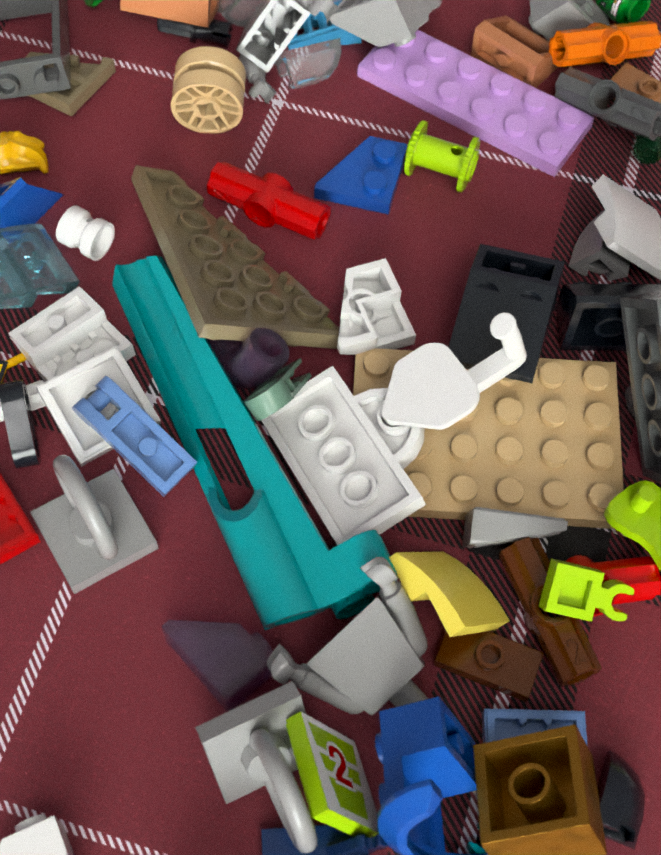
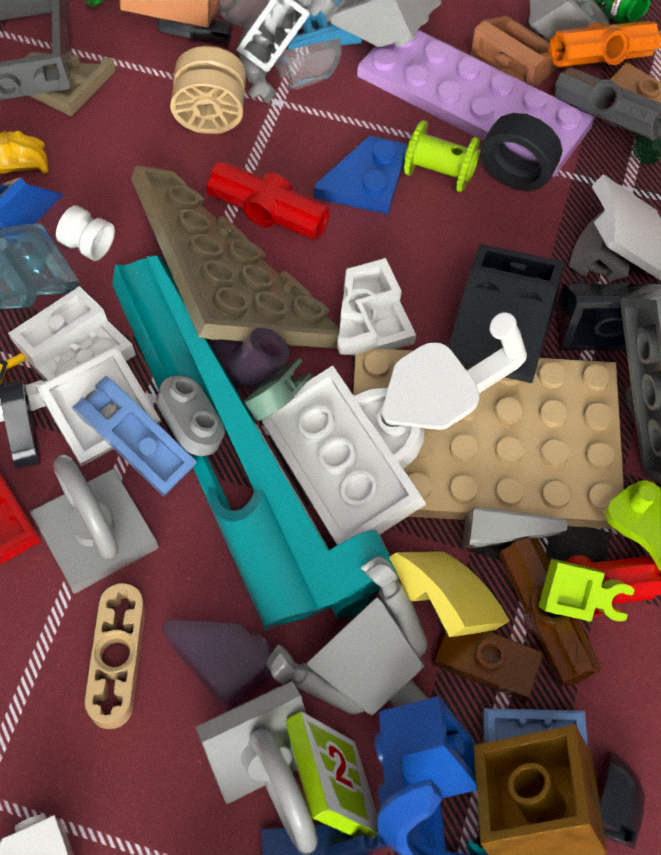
(124, 691): none -> tan beam
(184, 410): none -> light grey plate
(532, 135): none -> black tyre

